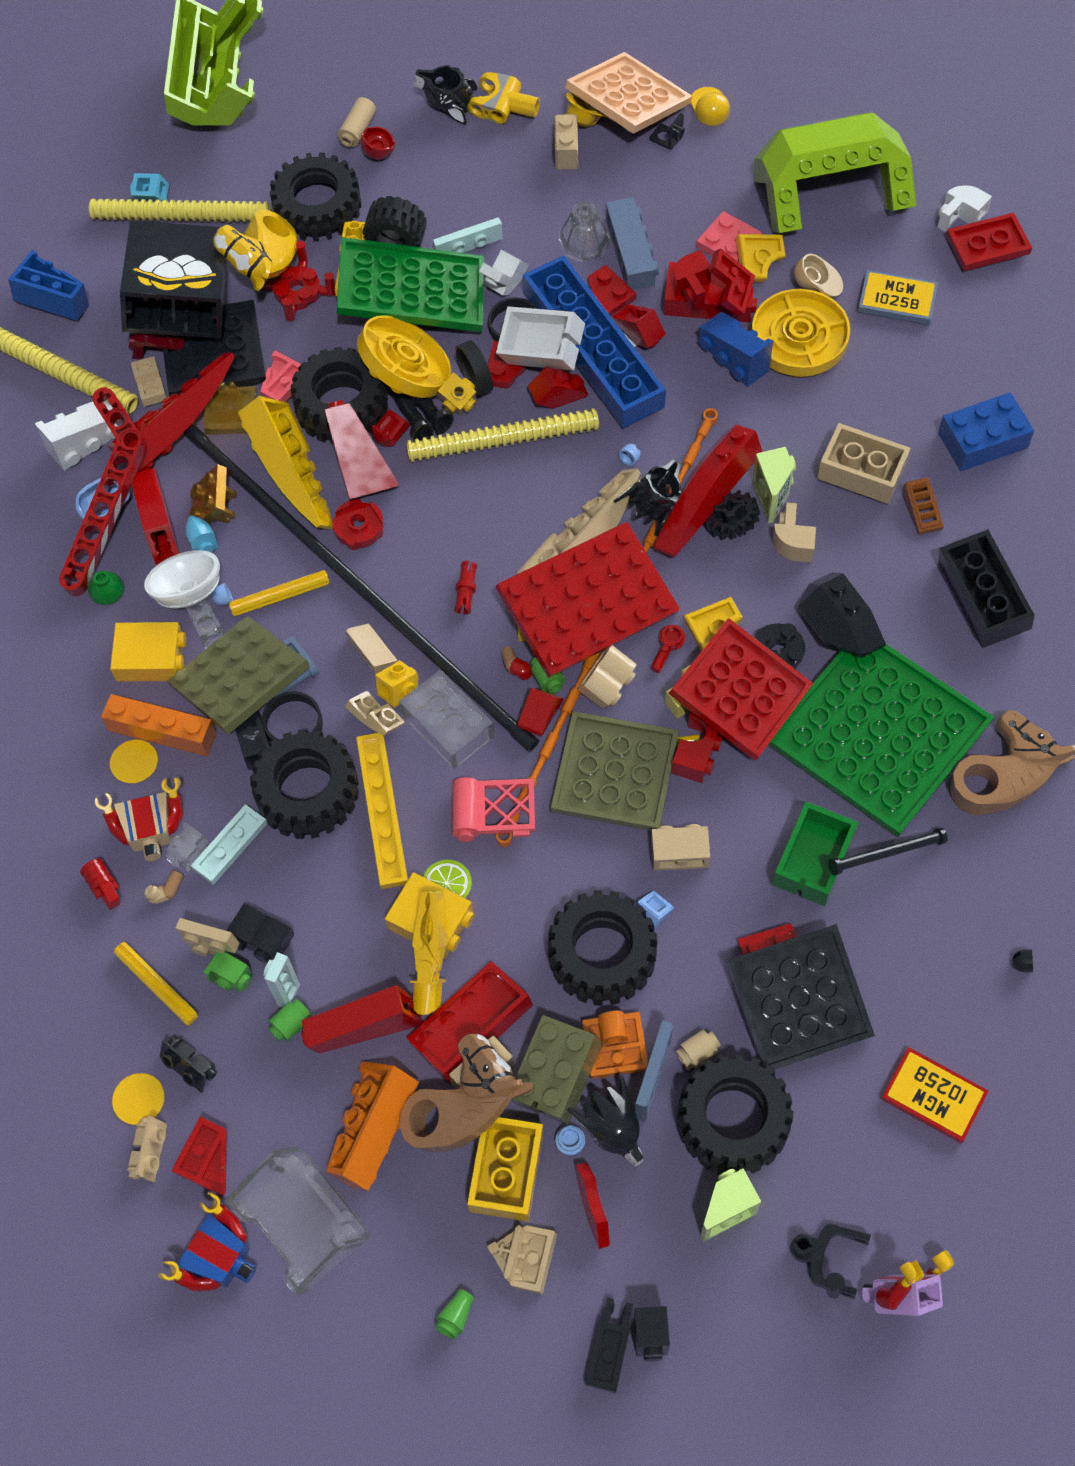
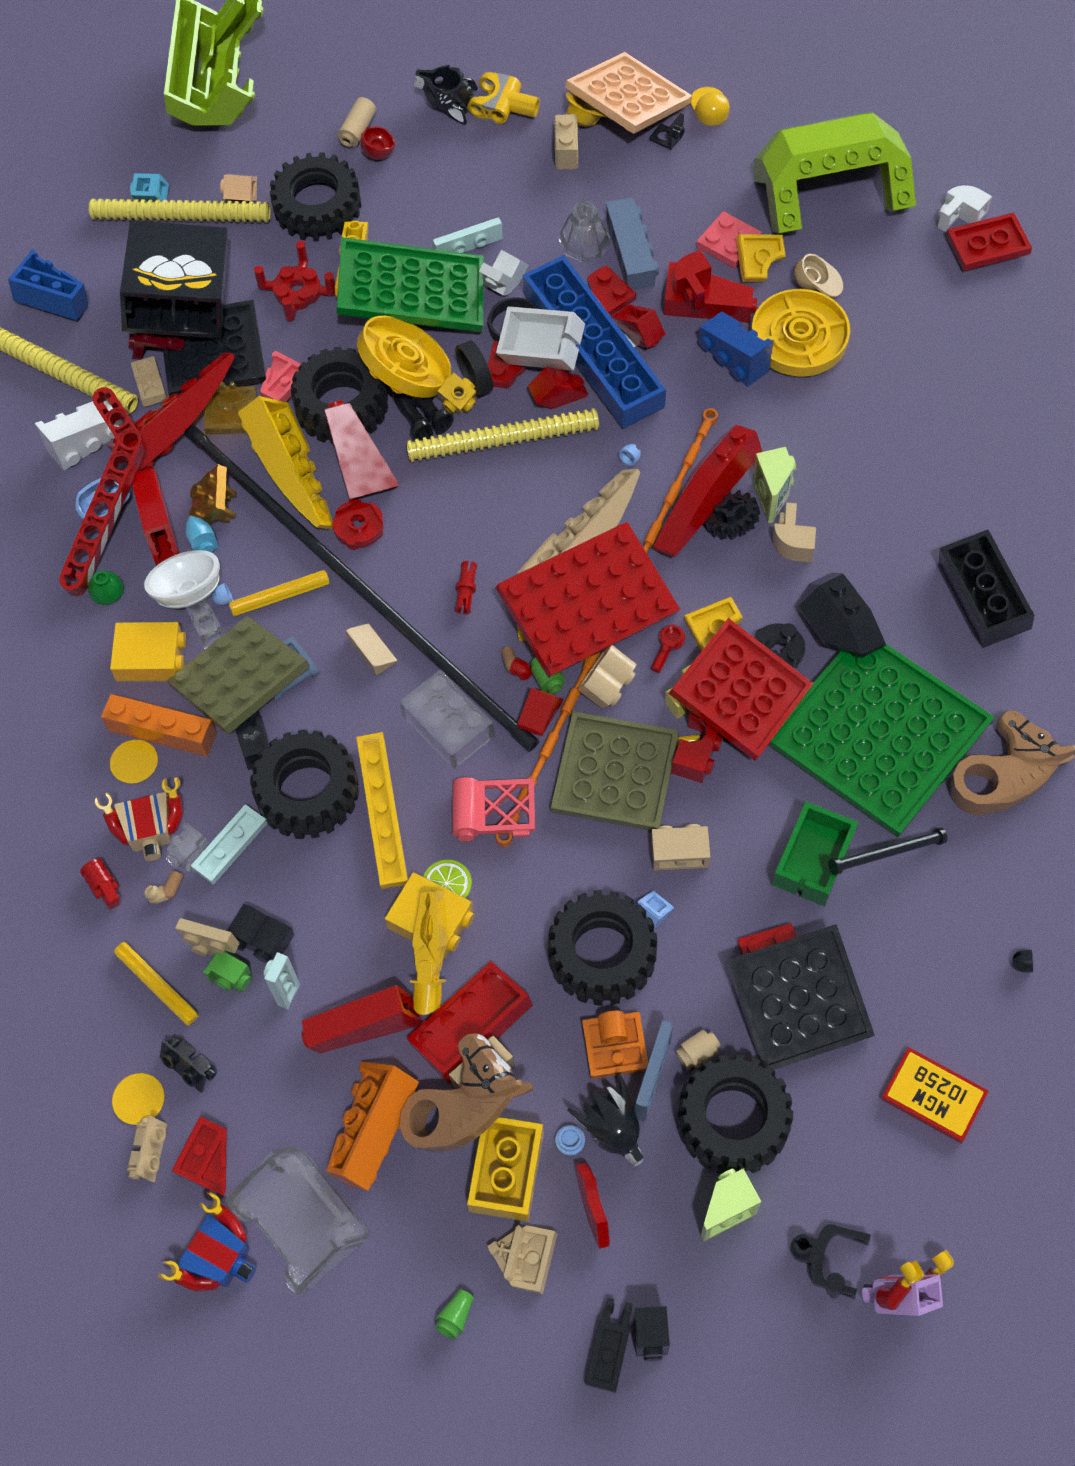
(239, 187): none -> light nougat brick
(262, 250): yellow animal -> none
(287, 1020): bright green brick -> none
(288, 697): black tyre -> none
(377, 717): tan slope -> none
(389, 429): red plate -> none
(395, 222): black tyre -> none
(396, 682): yellow brick -> none
(557, 1067): olive piece -> none
(652, 493): black piece -> none
(737, 281): red plate -> none
(863, 463): tan brick -> none
(898, 297): tile -> none
(920, 490): dark orange slope -> none
(985, 431): blue brick -> none

